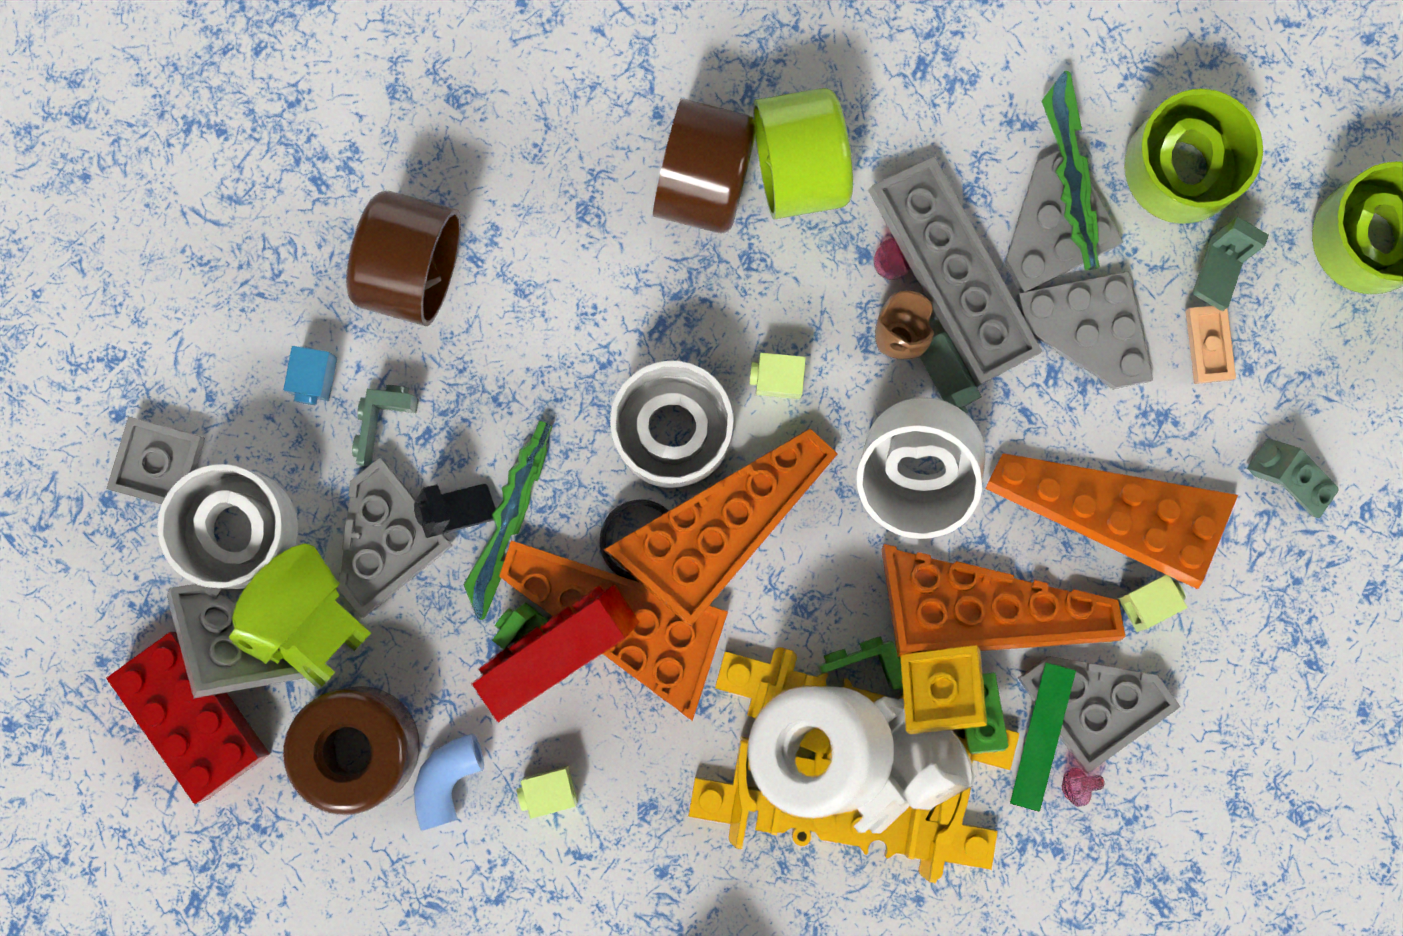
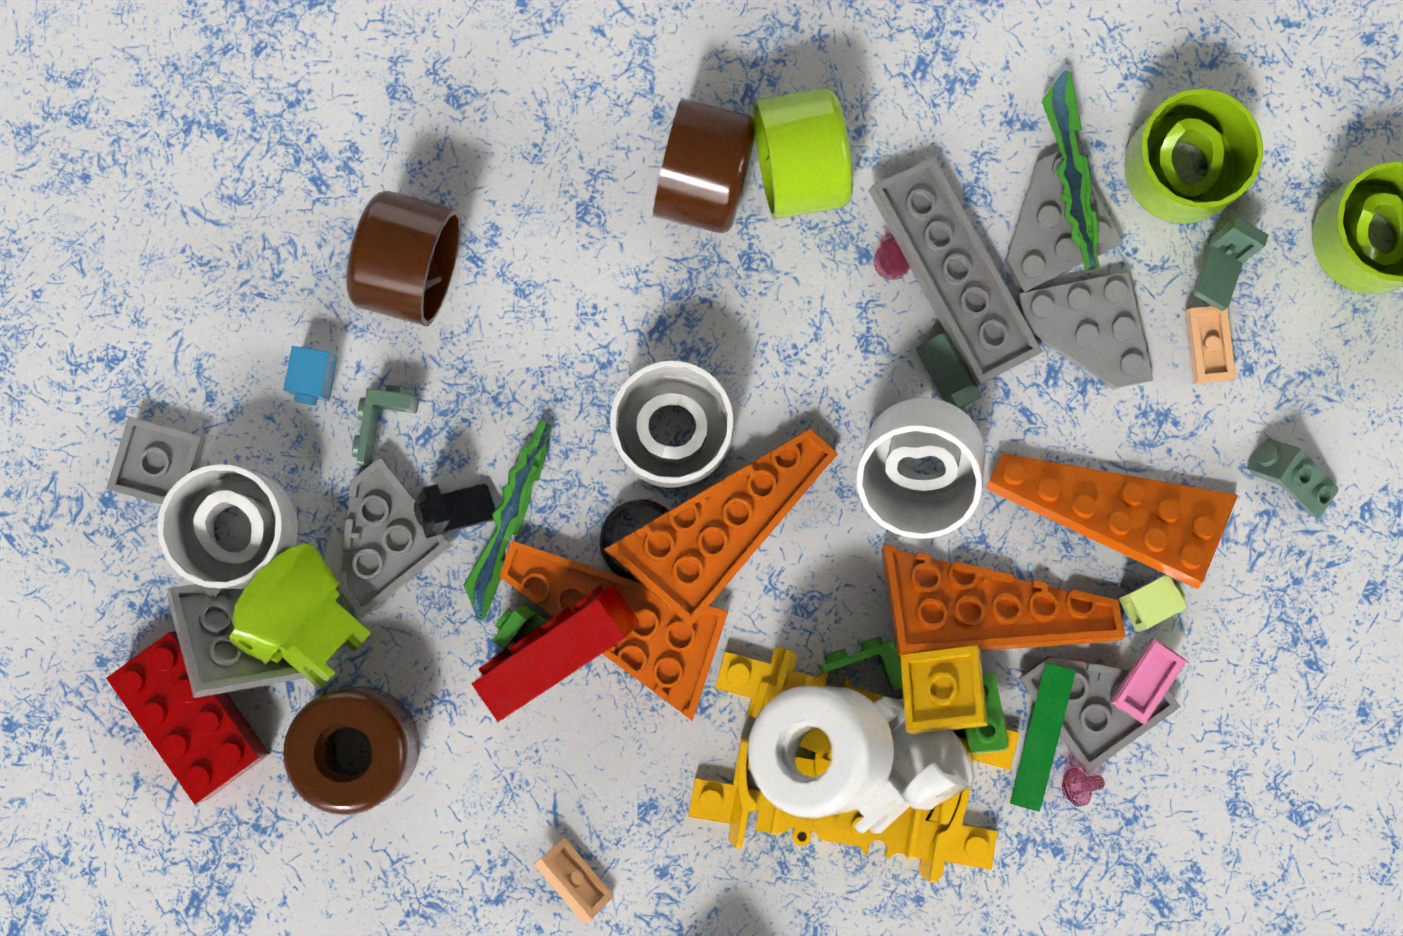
(439, 775): light blue cylinder -> none
(547, 792): yellowish green brick -> none
(574, 880): none -> light nougat plate
(778, 375): yellowish green brick -> none
(904, 326): medium nougat helmet -> none
(1148, 681): none -> bright pink tile

